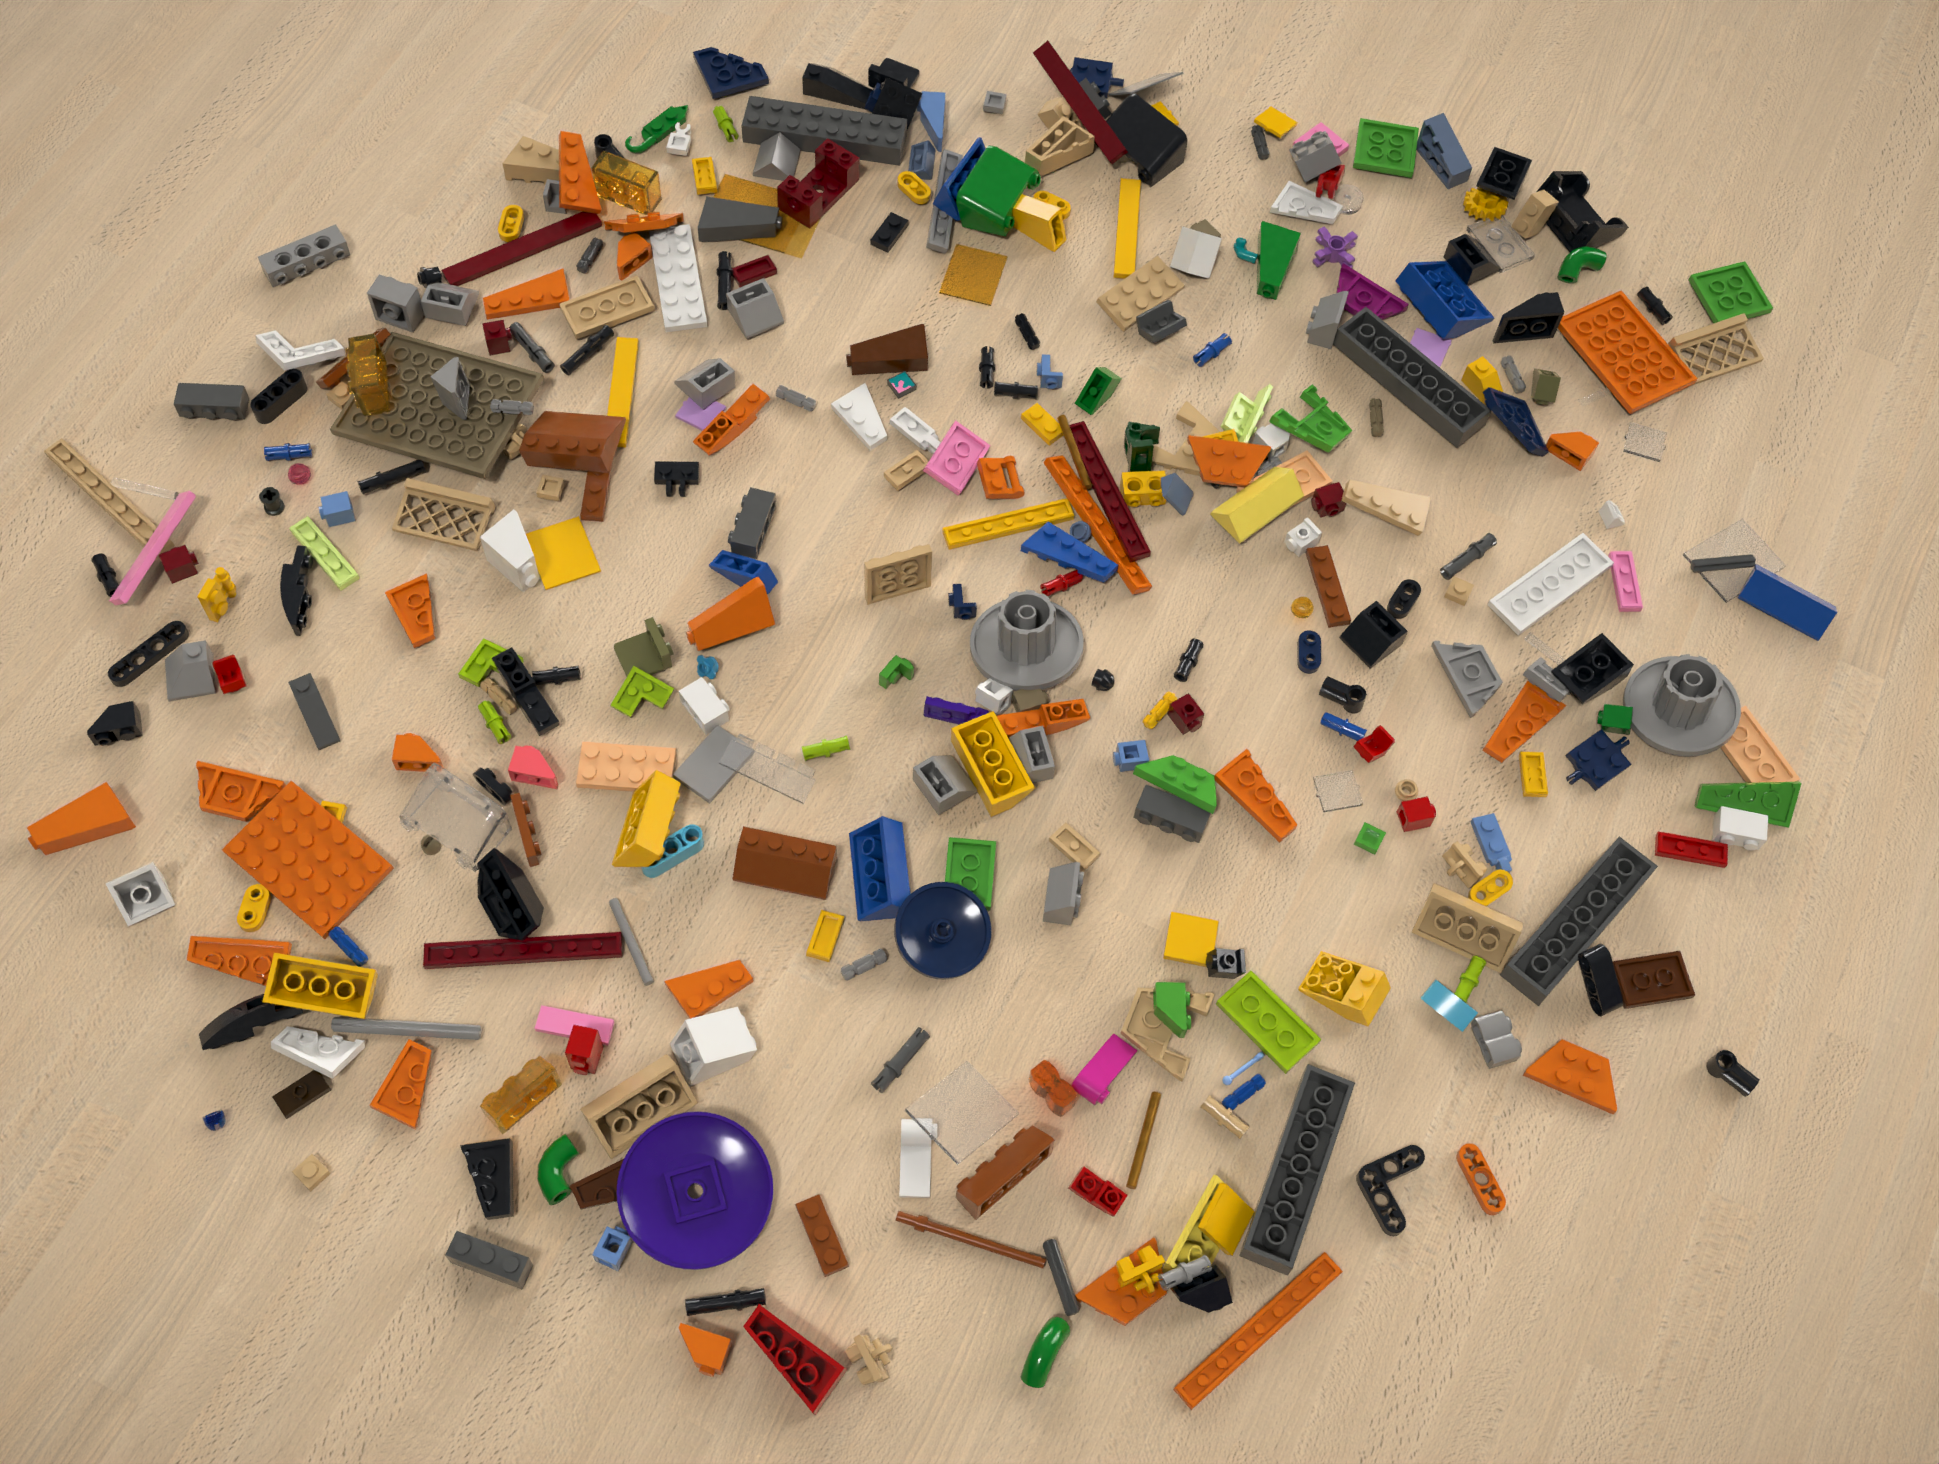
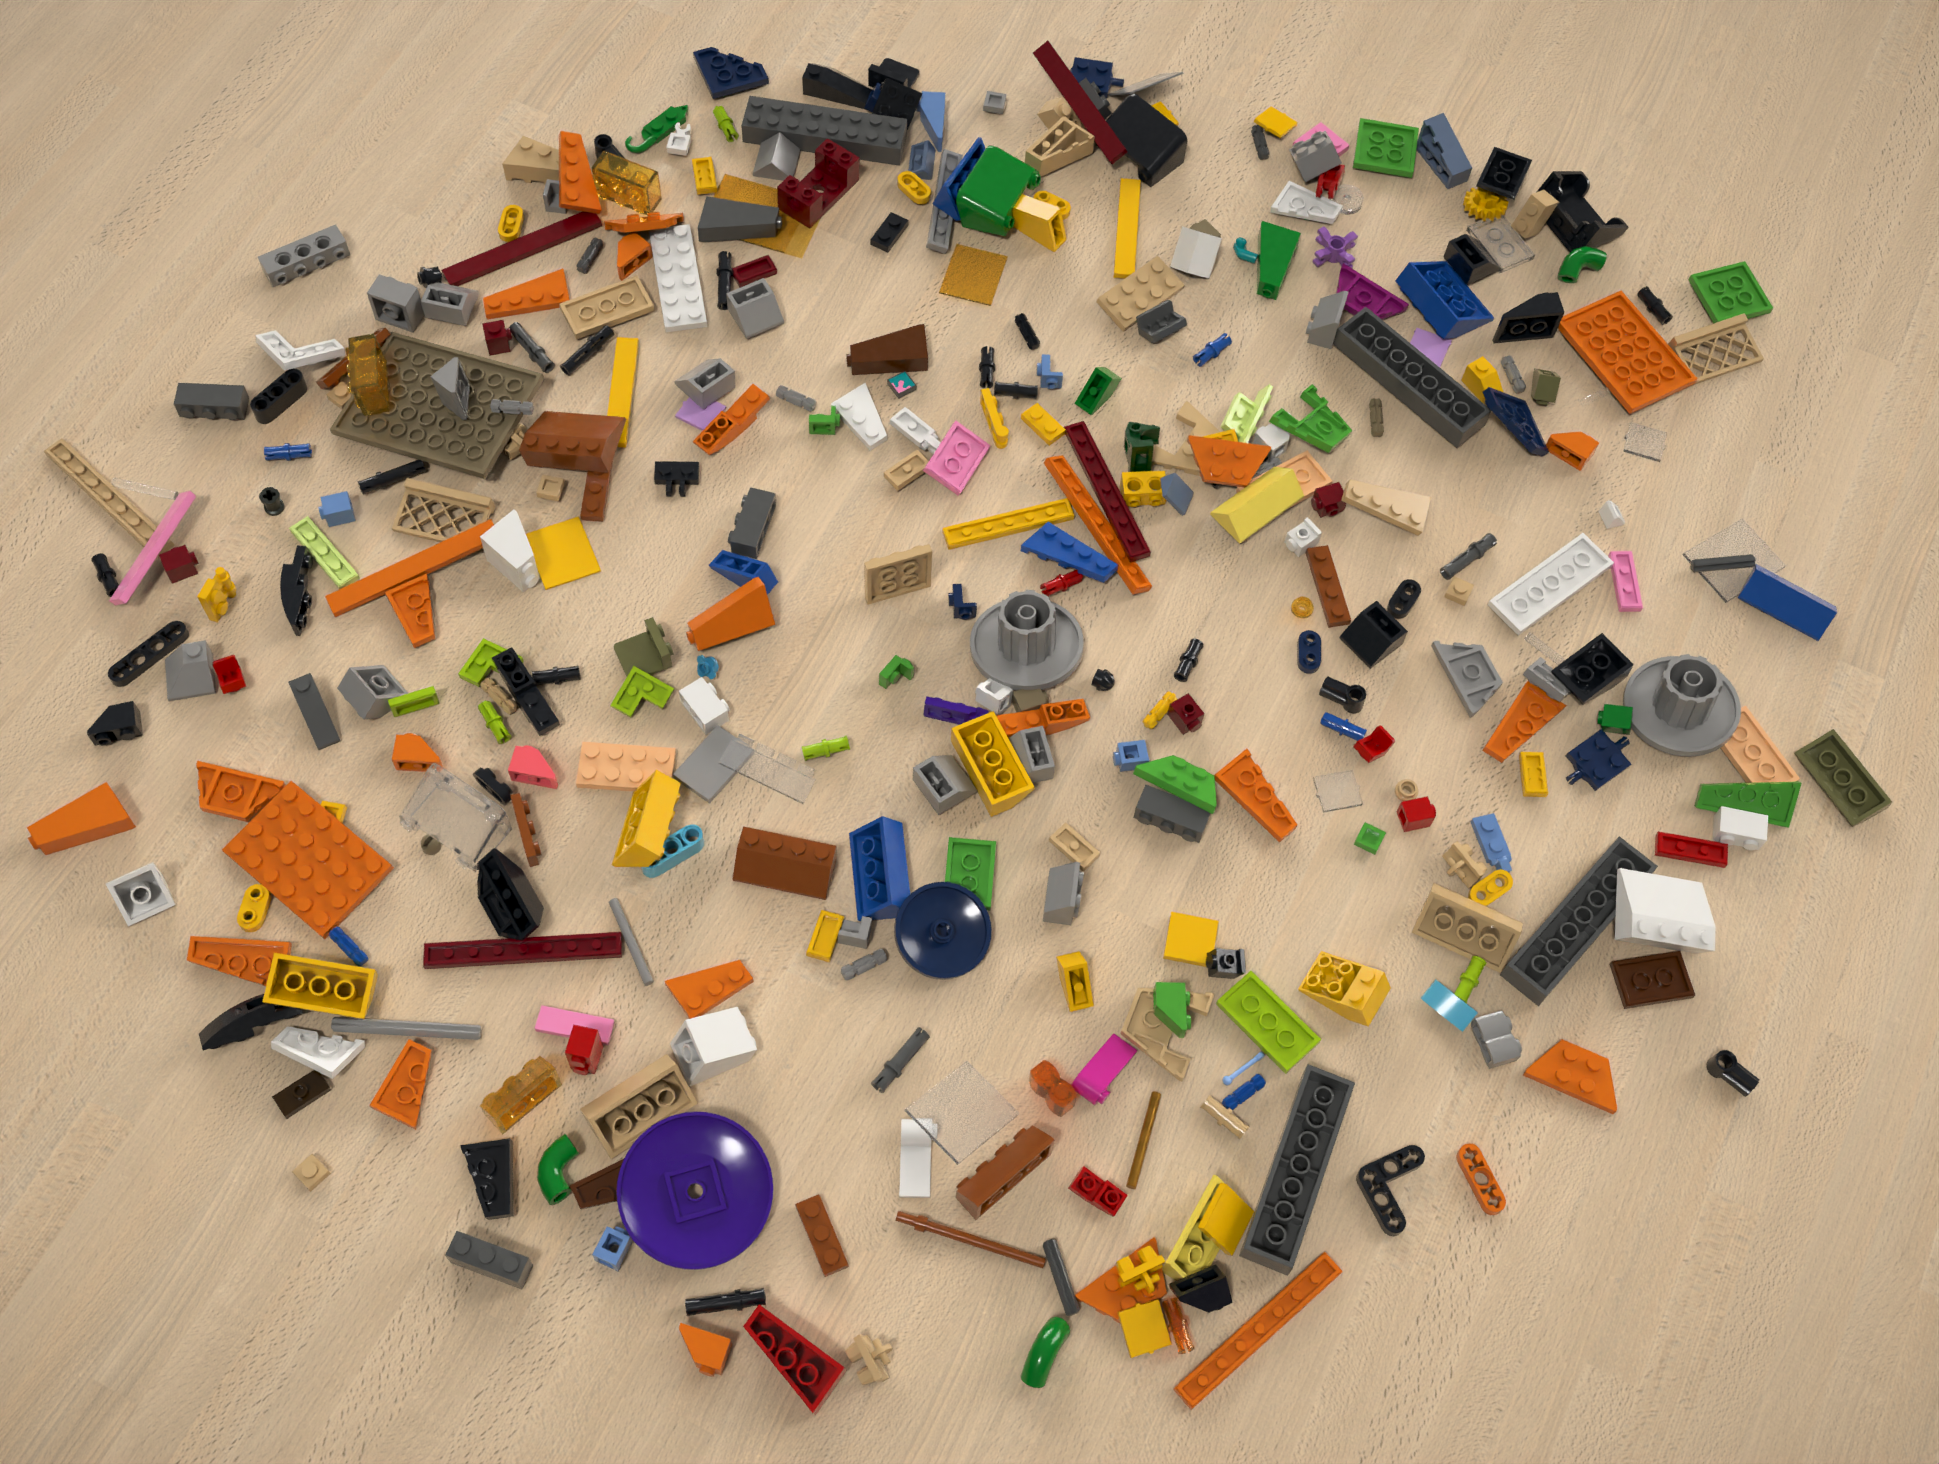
(214, 1118): clear blue hinge -> none
(299, 474): clear pink plate -> none
(369, 690): none -> light grey slope
(407, 569): none -> orange tile
(413, 701): none -> lime tile
(824, 424): none -> bright green bracket
(855, 933): none -> light grey panel
(994, 419): none -> yellow plate
(994, 480): orange plate -> none
(1074, 452): pearl gold bar -> none
(1075, 981): none -> yellow slope
(1080, 531): sand blue plate -> none
(1144, 1328): none -> yellow piece
(1178, 1325): none -> clear orange pin
(1185, 1272): light grey pin -> none
(1600, 980): black beam -> none
(1663, 912): none -> white slope
(1843, 778): none -> olive slope

